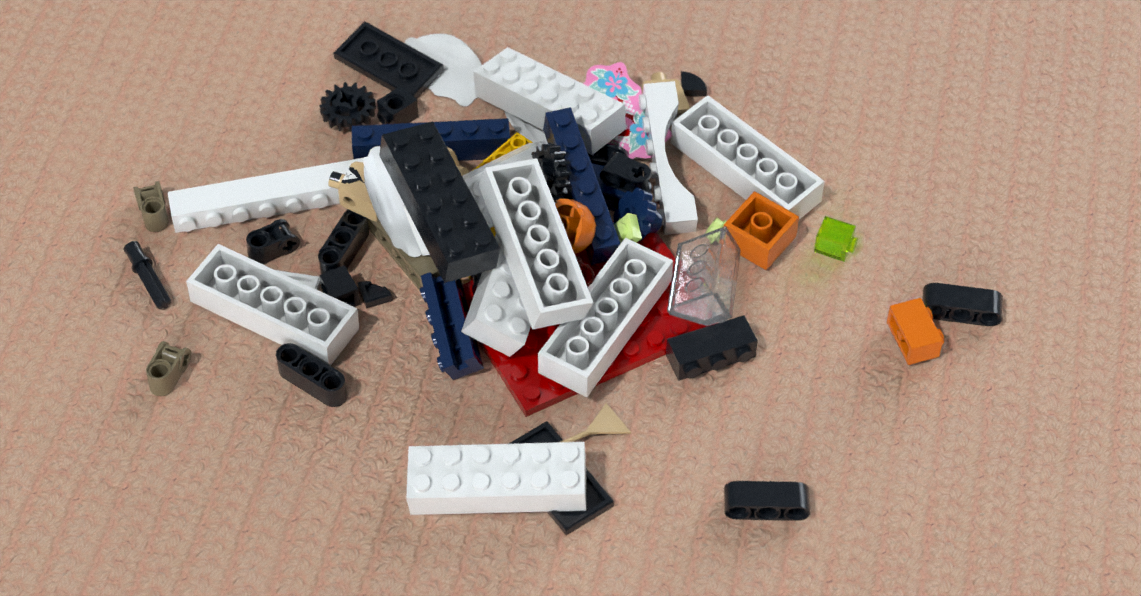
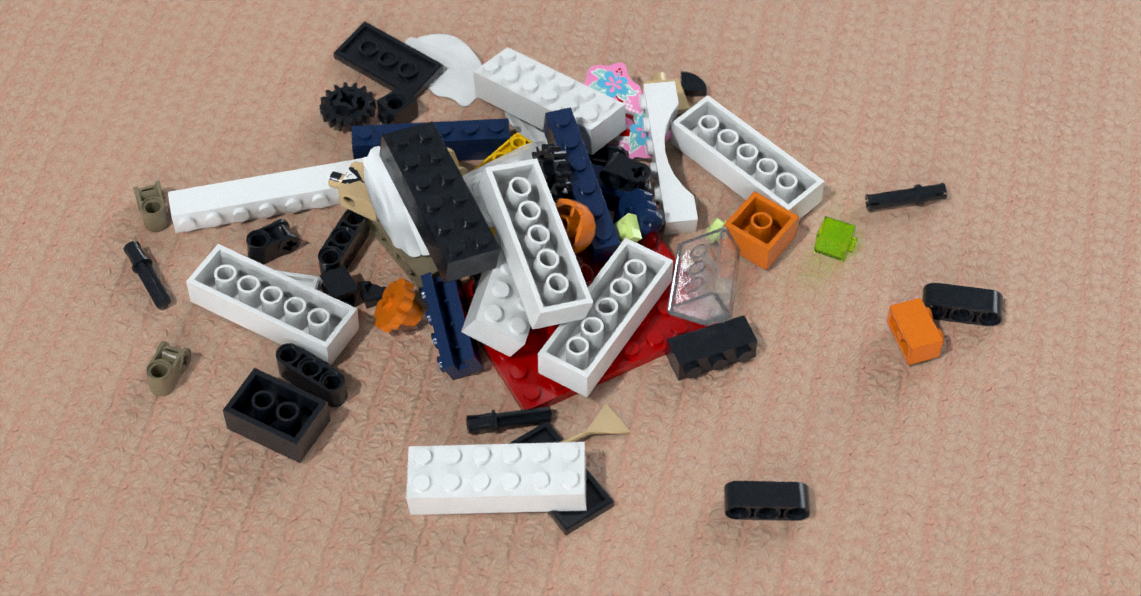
(277, 415): none -> black brick
(397, 307): none -> orange plant
(494, 420): none -> black axle
(917, 195): none -> black pin

